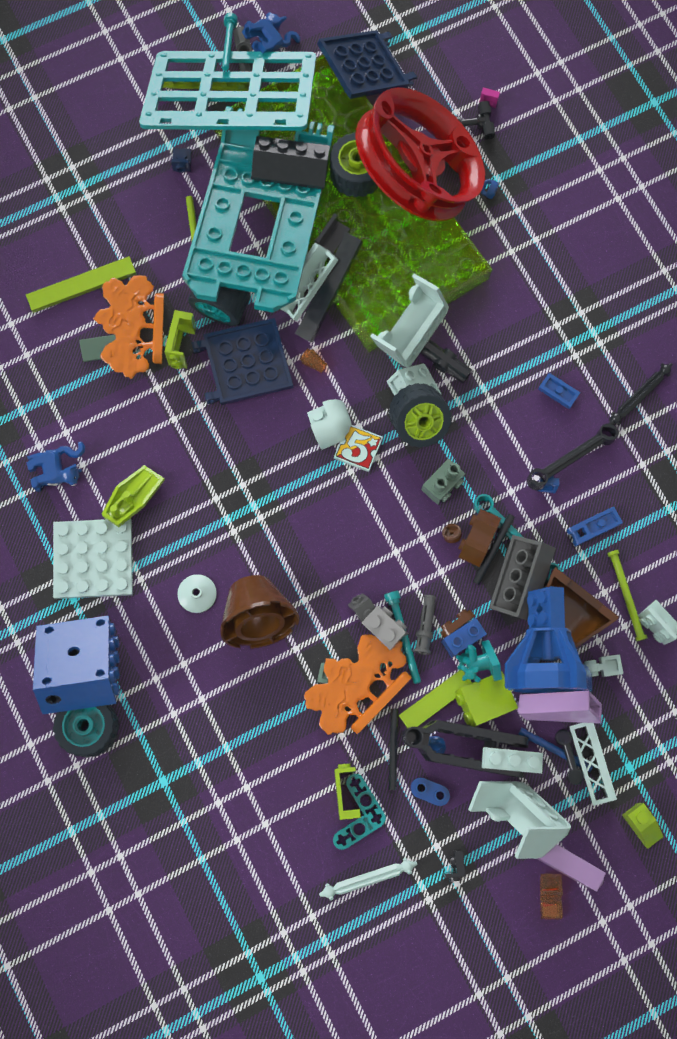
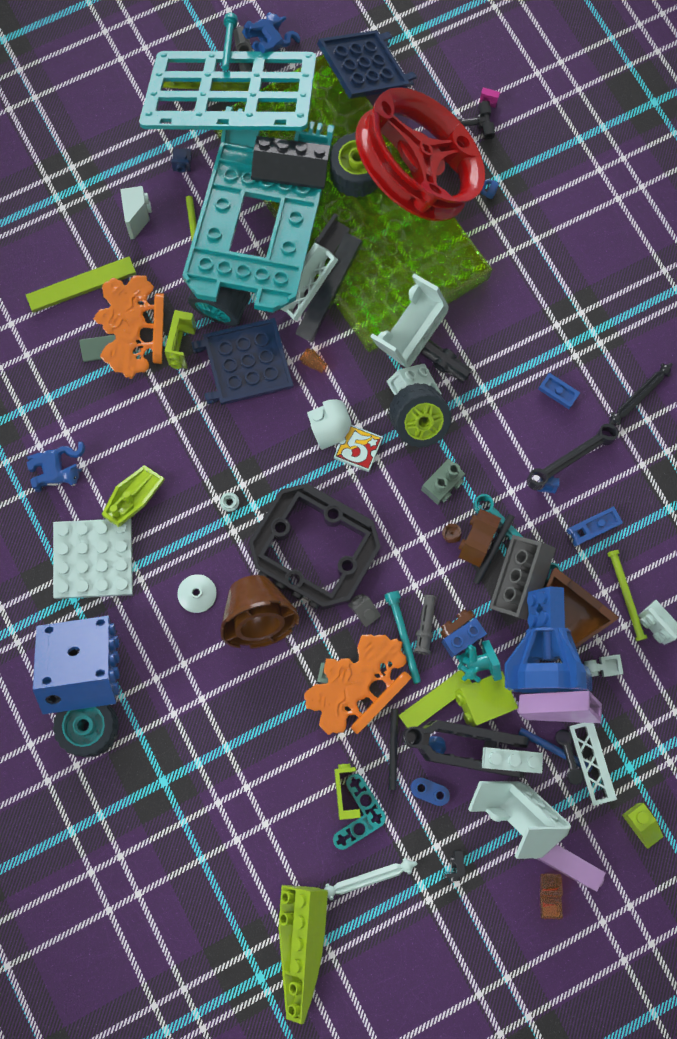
(136, 209): none -> light aqua slope
(229, 496): none -> light aqua plate
(278, 515): none -> black panel
(301, 945): none -> lime wedge
(385, 627): light grey bracket -> none

